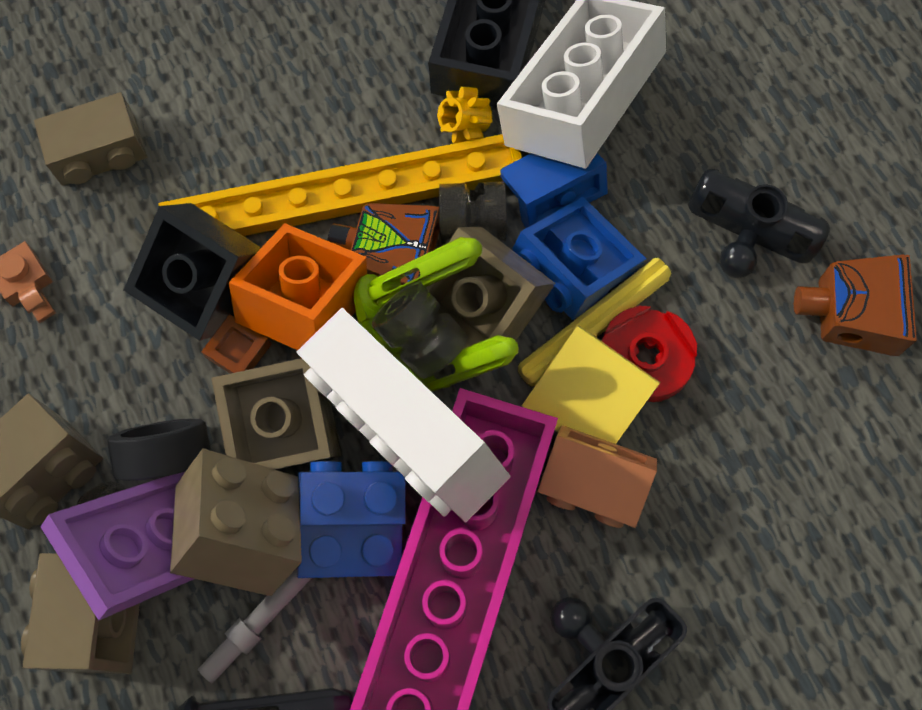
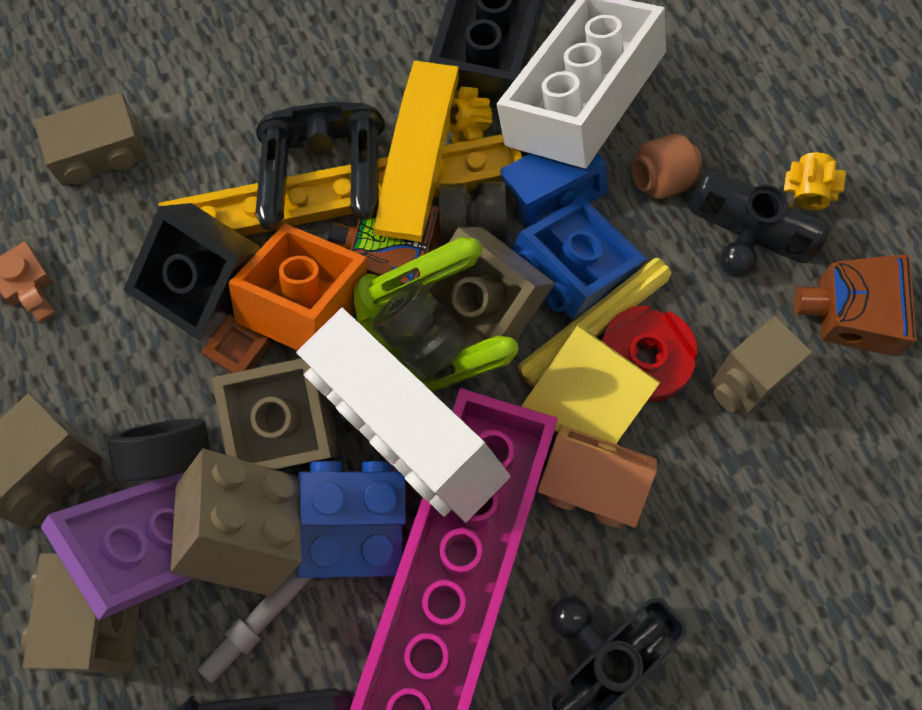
(318, 126): none -> black piece
(416, 151): none -> yellow slope
(666, 166): none -> nougat head
(758, 367): none -> dark tan brick
(814, 181): none -> yellow gear

